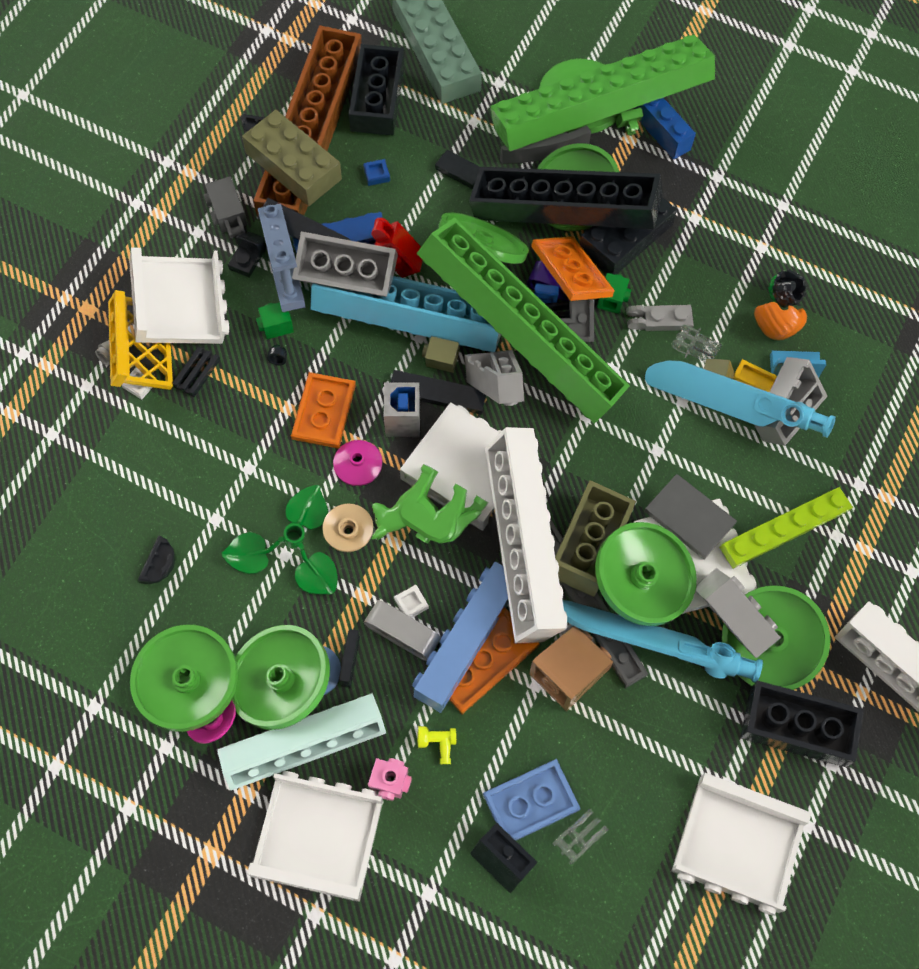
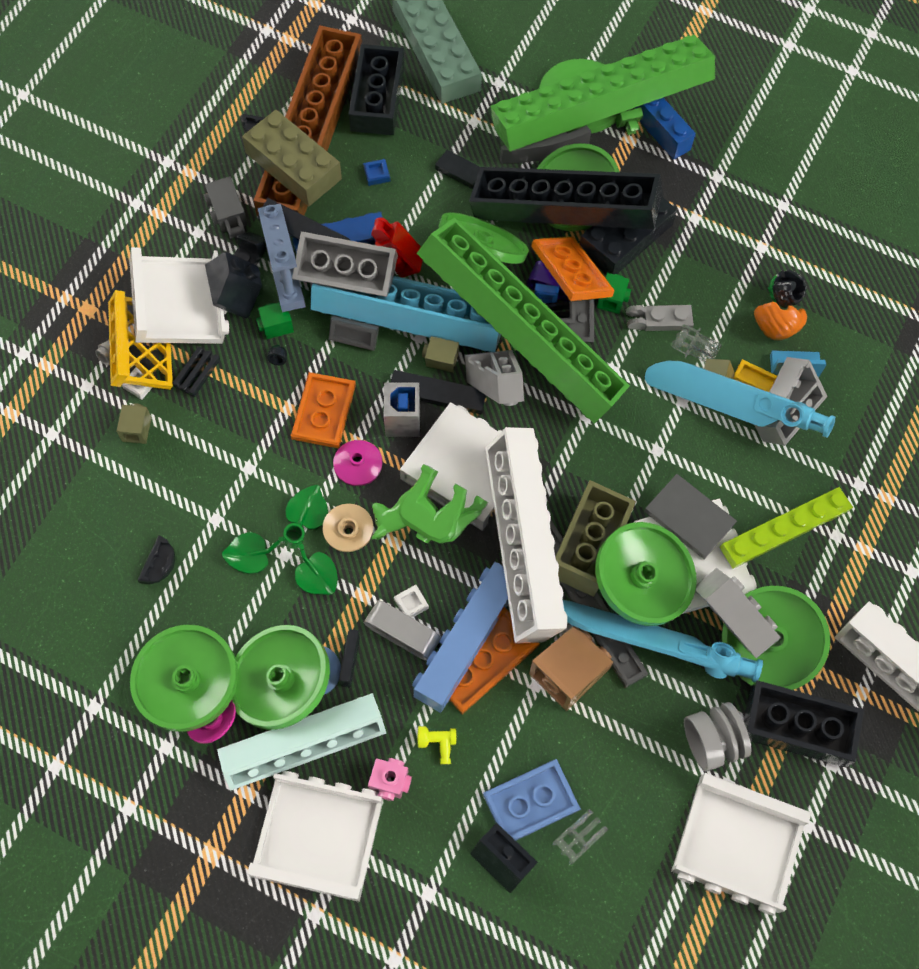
(134, 423): none -> olive brick
(233, 284): none -> black slope
(353, 333): none -> dark grey tile
(717, 736): none -> light grey wheel

